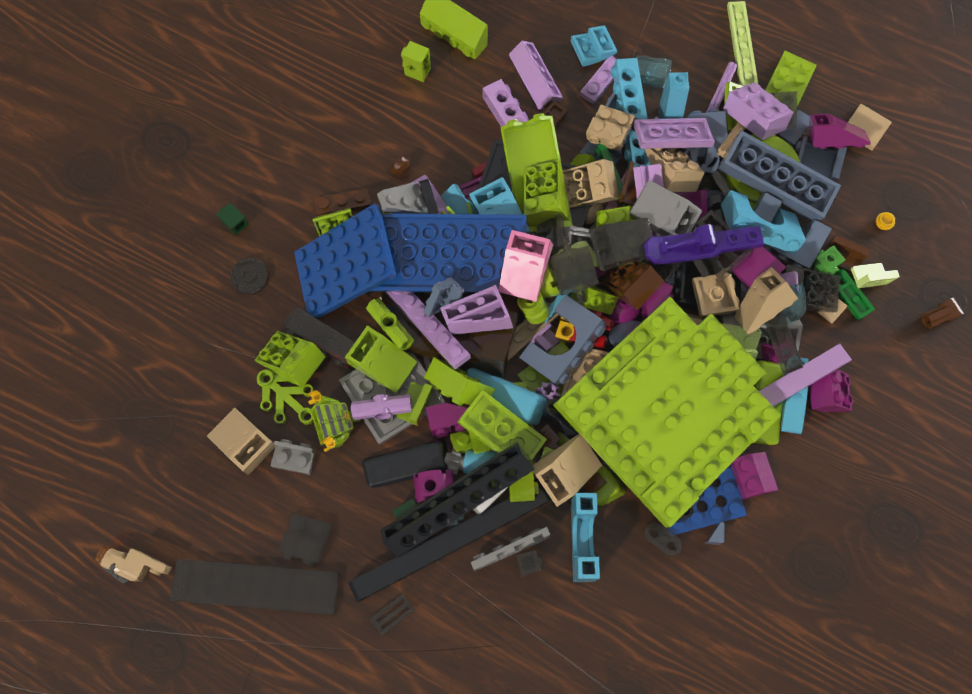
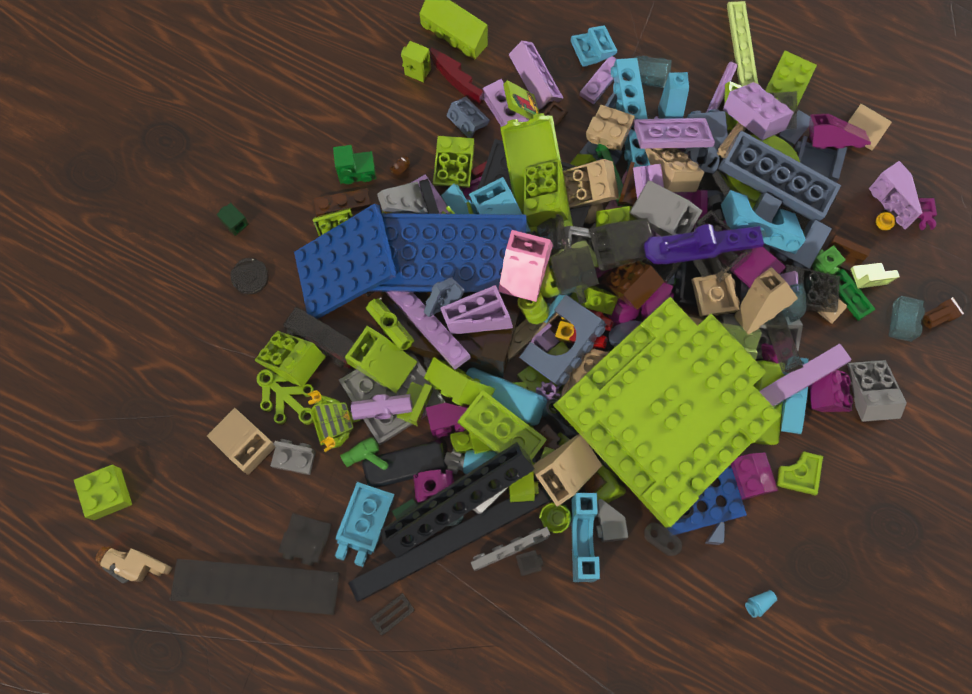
(102, 492): none -> lime brick
(353, 166): none -> green brick
(363, 522): none -> medium azure tile
(364, 450): none -> bright green piece
(453, 73): none -> dark red slope
(453, 161): none -> lime slope
(466, 116): none -> sand blue bracket
(520, 100): none -> lime tile
(555, 518): none -> lime hair
(611, 523): none -> light grey slope
(760, 603): none -> medium azure cone
(802, 475): none -> lime tile
(875, 391): none -> light grey slope
(898, 194): none -> lavender slope
(906, 318): none -> clear light blue brick
(928, 213): none -> magenta plate

